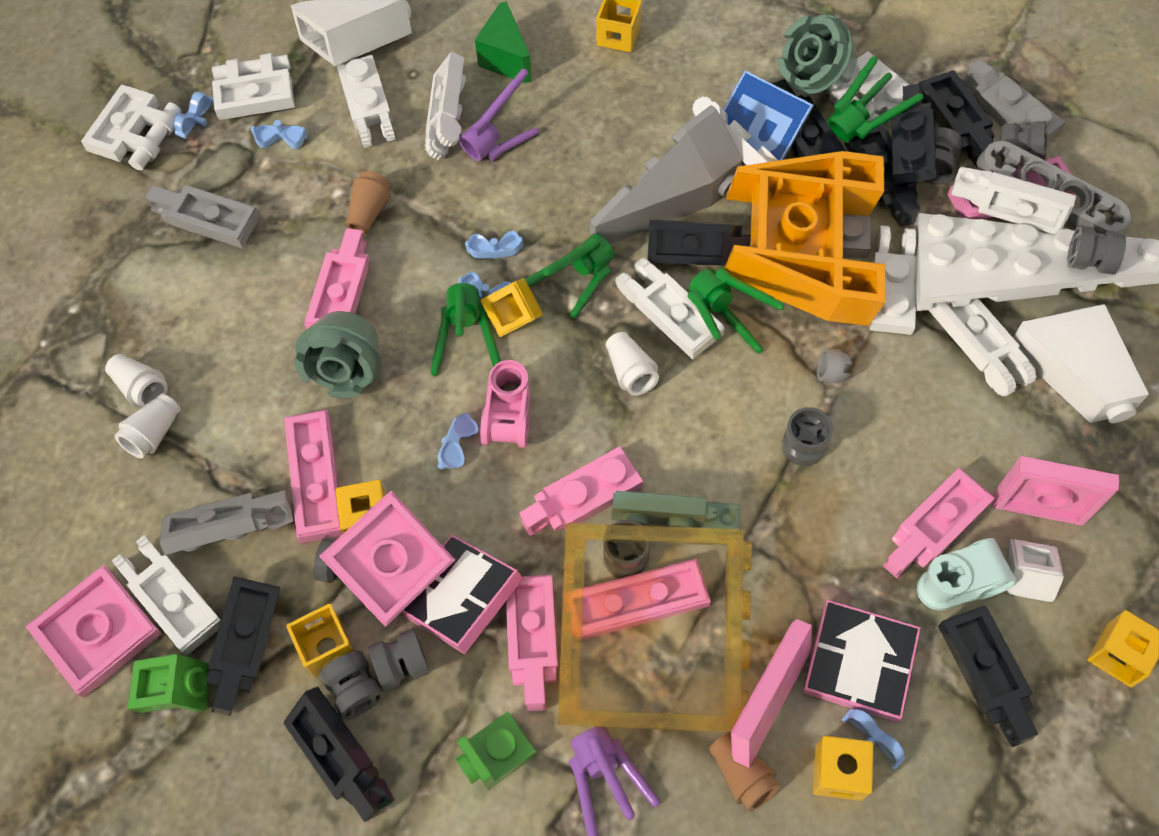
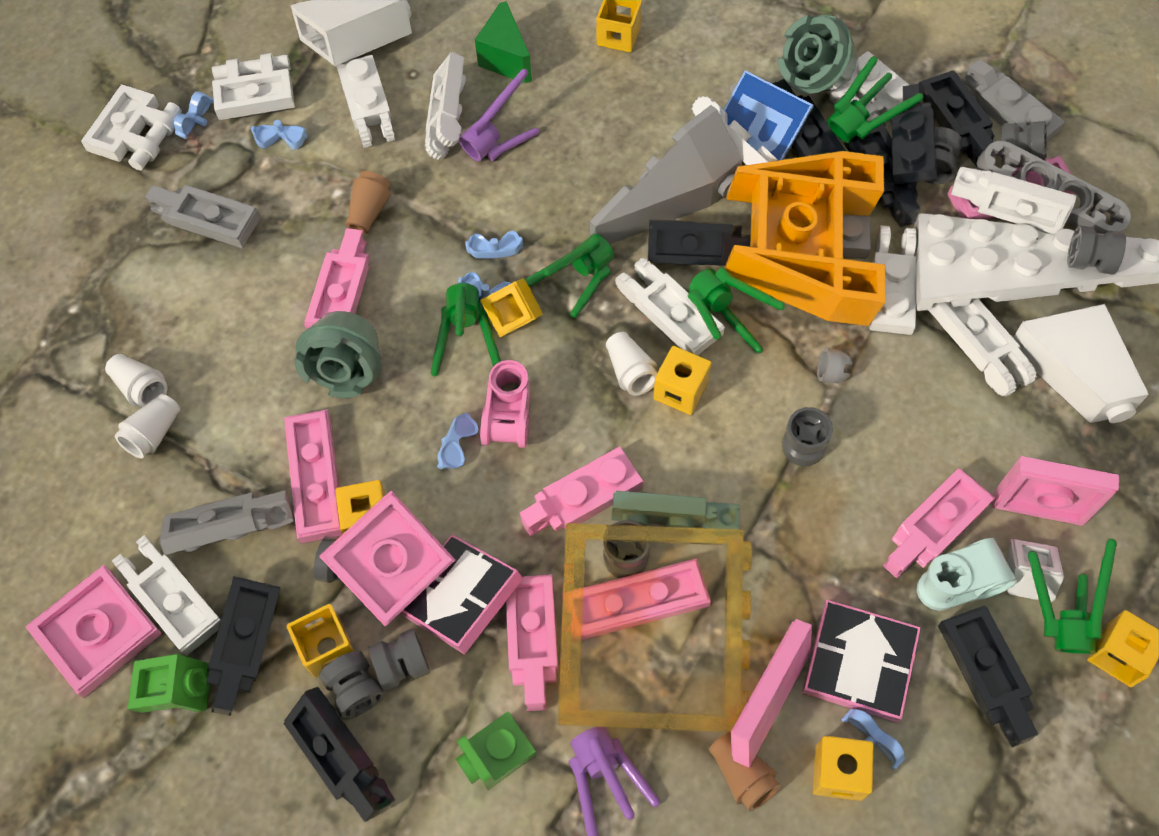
(688, 388): none -> yellow piece
(1077, 628): none -> green plant

